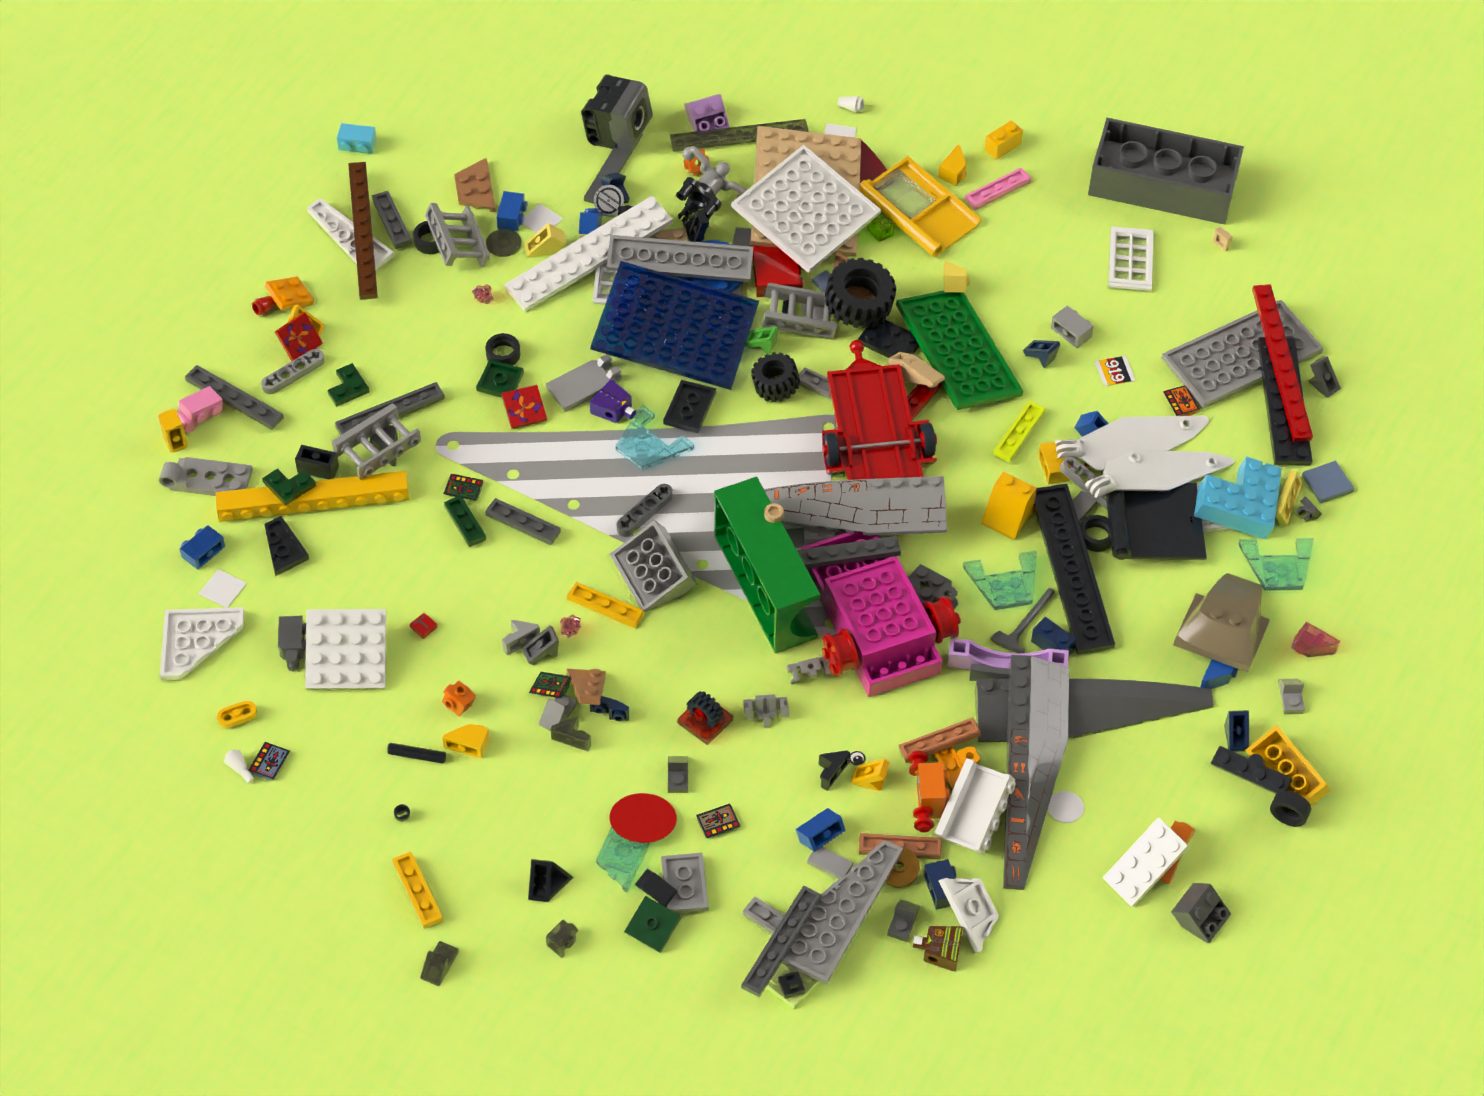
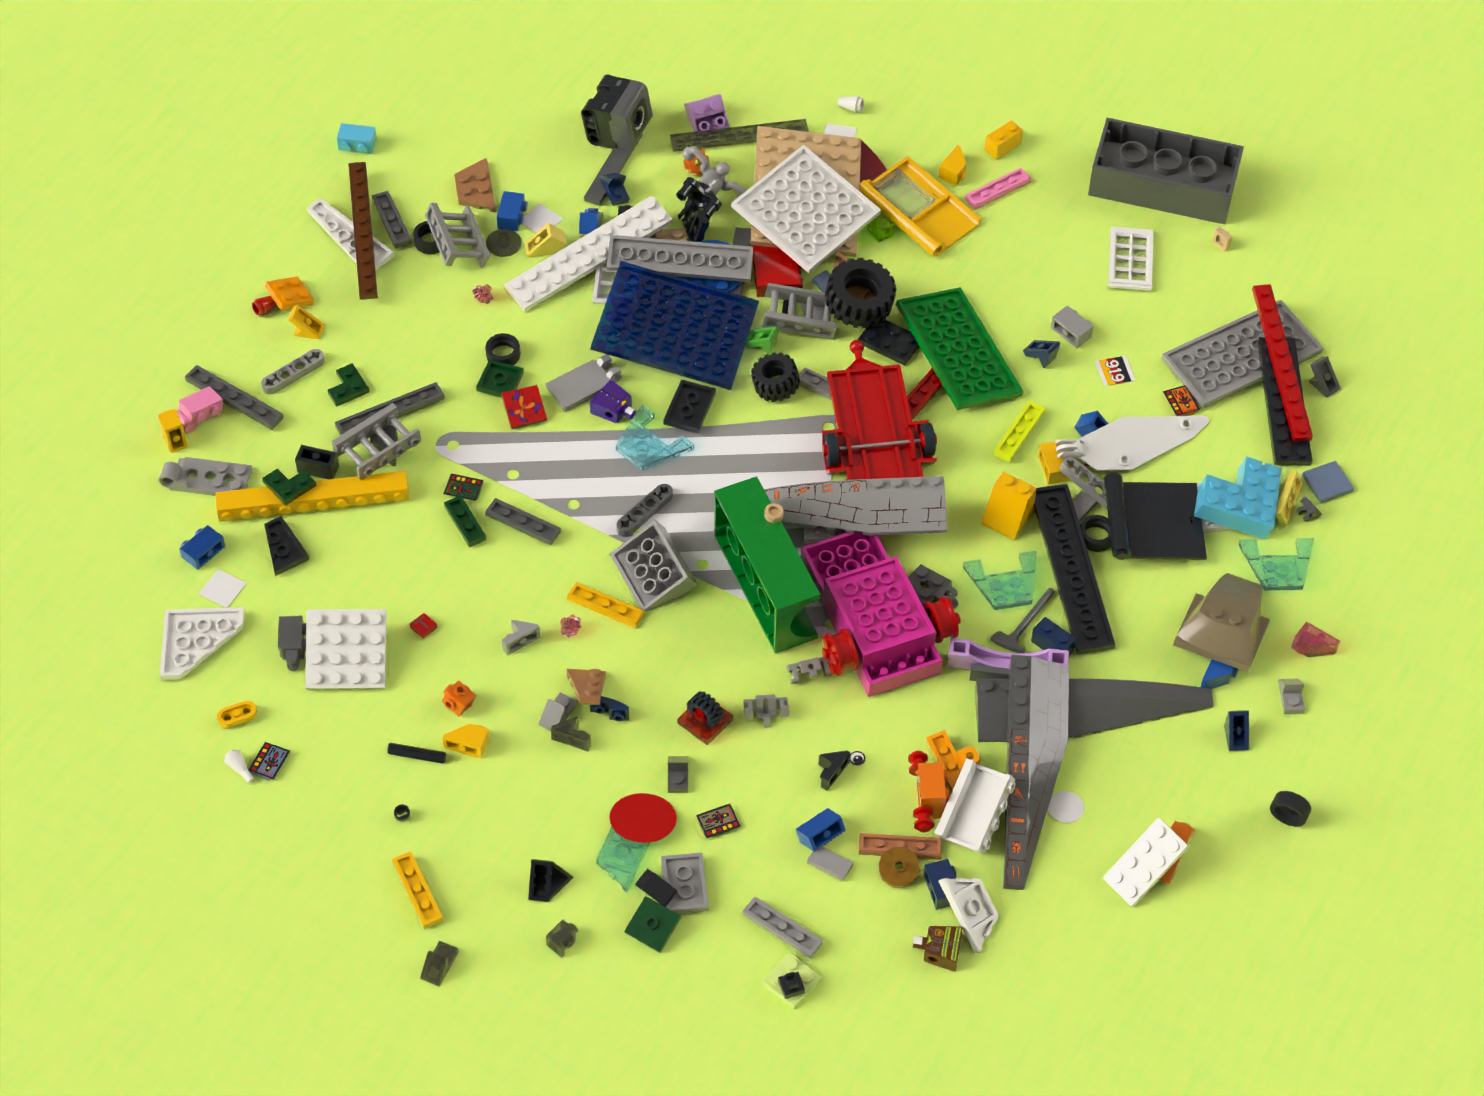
(298, 336): red tile -> none
(542, 644): dark grey slope -> none
(551, 685): piece -> none
(608, 200): light grey sticker -> none
(781, 941): dark grey tile -> none
(840, 914): light grey wing -> none
(850, 552): dark grey plate -> none
(871, 774): yellow slope -> none
(903, 920): dark grey slope -> none
(916, 370): tan slope -> none
(941, 738): nougat tile -> none
(955, 278): light yellow slope -> none
(1155, 470): white wing -> none
(1201, 911): dark grey slope -> none
(1251, 770): black hinge -> none
(1285, 758): yellow slope -> none

